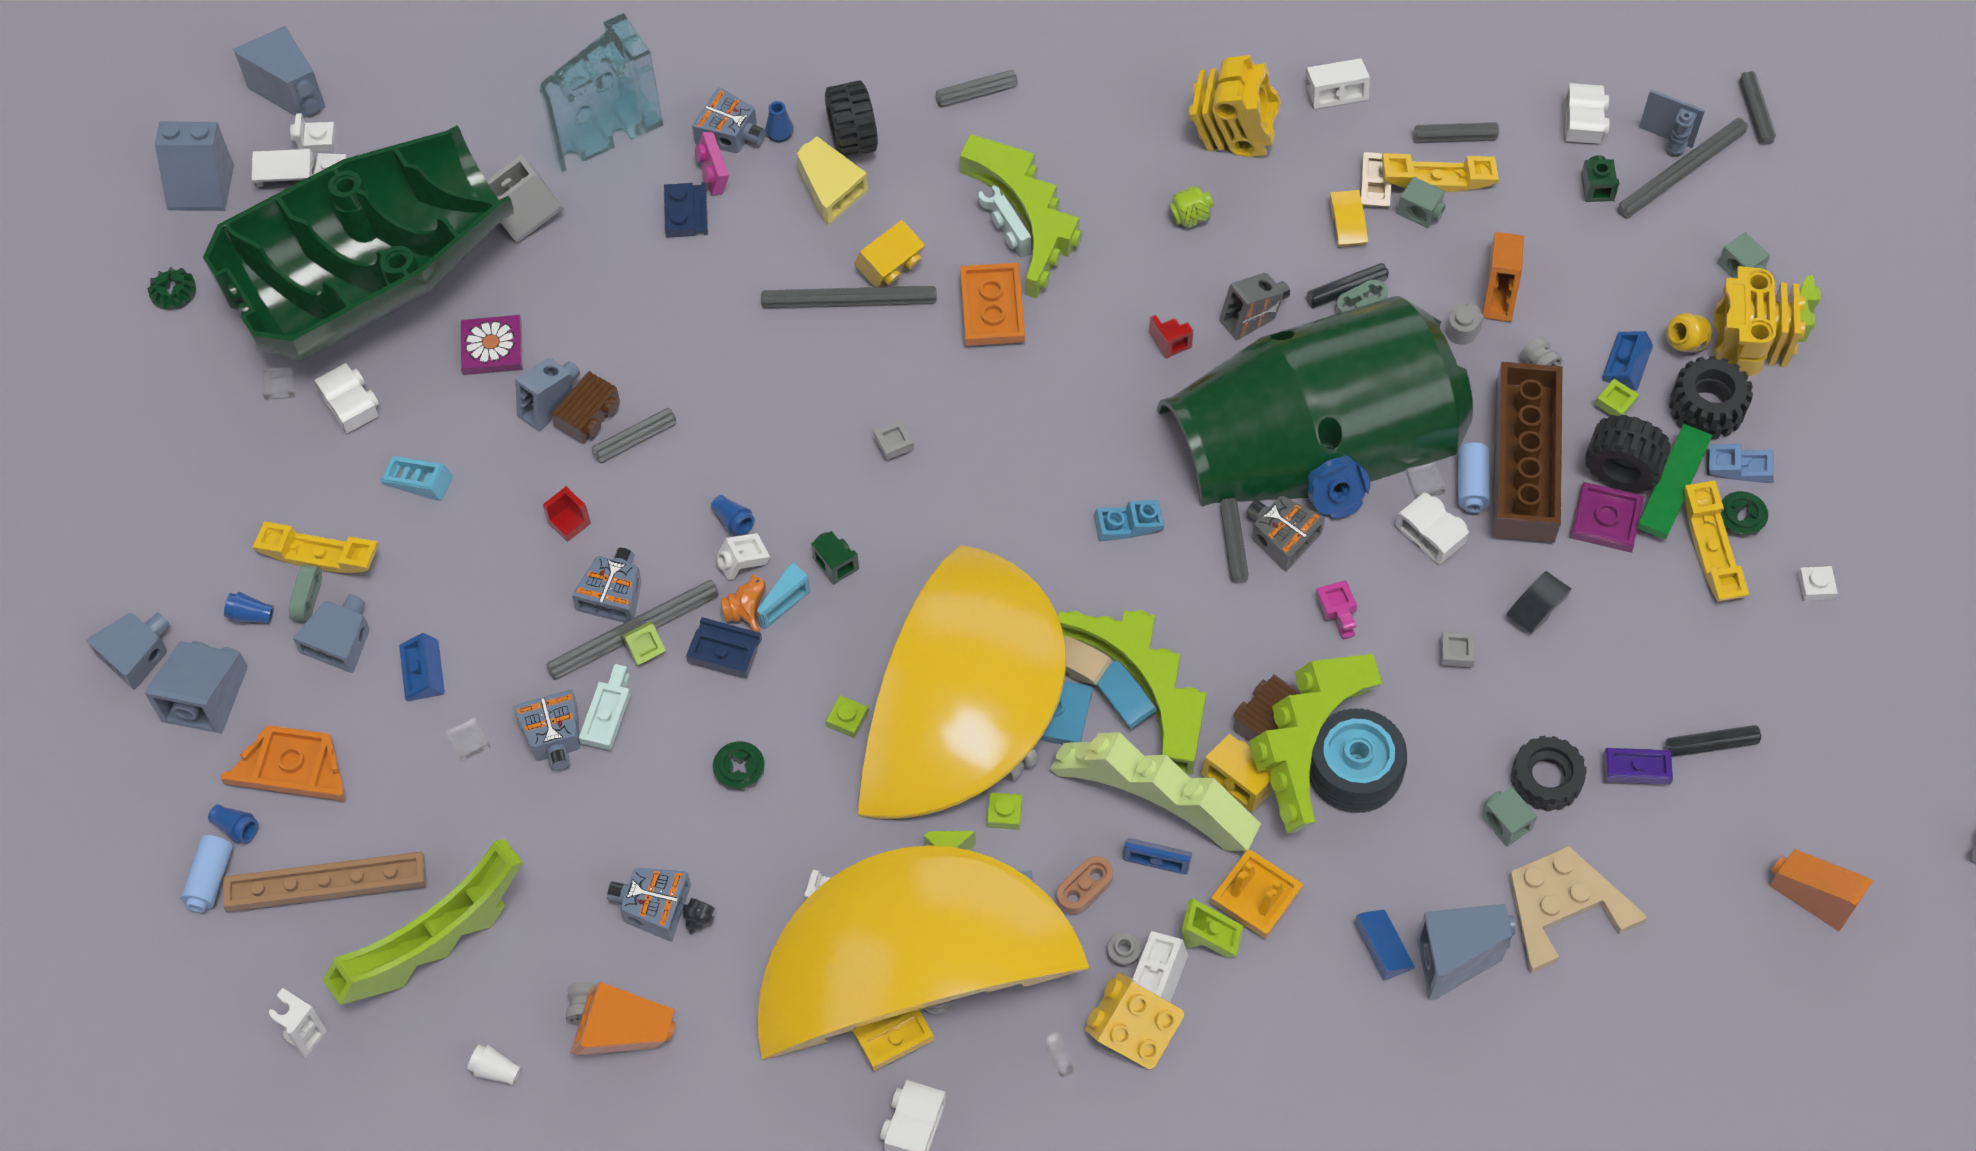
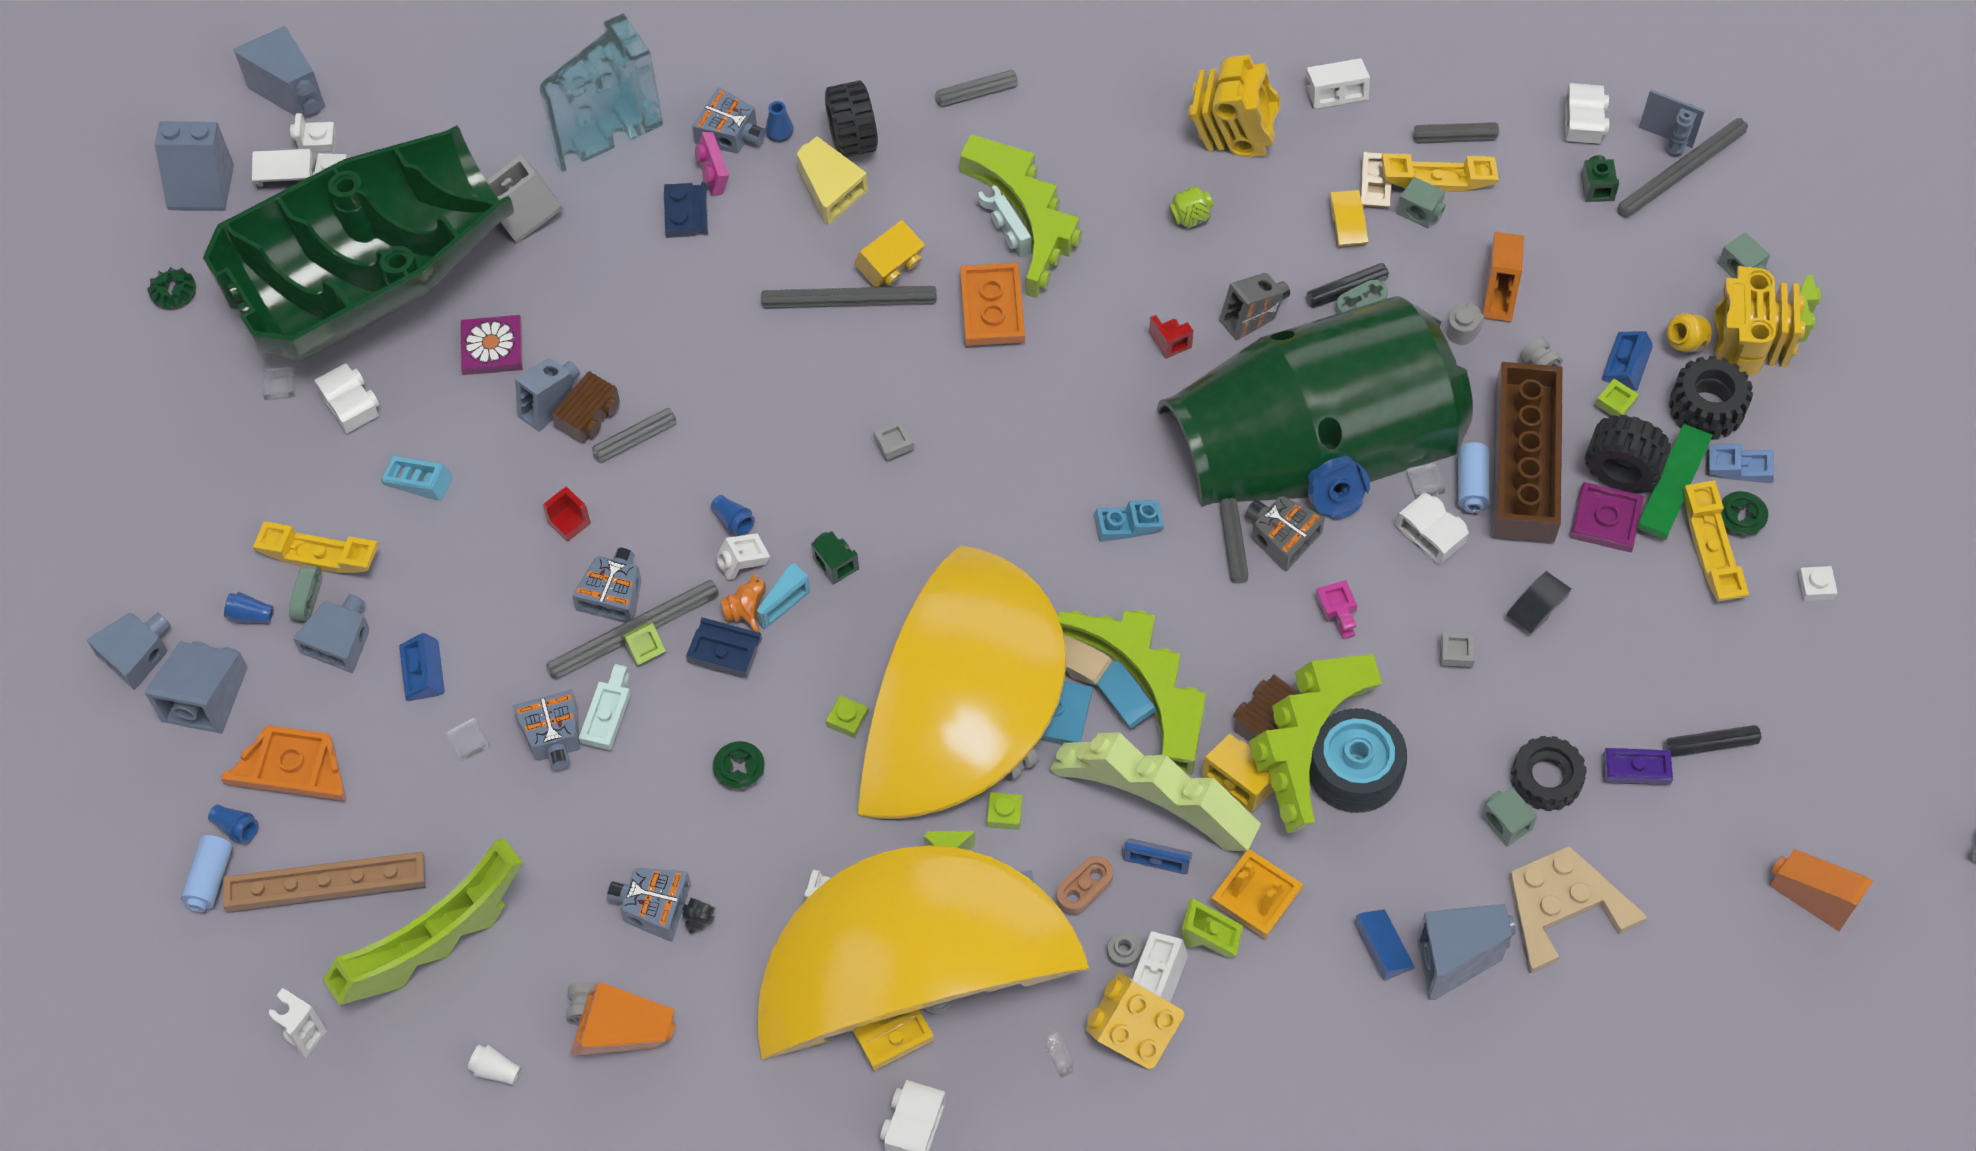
(1757, 107): dark grey axle -> none

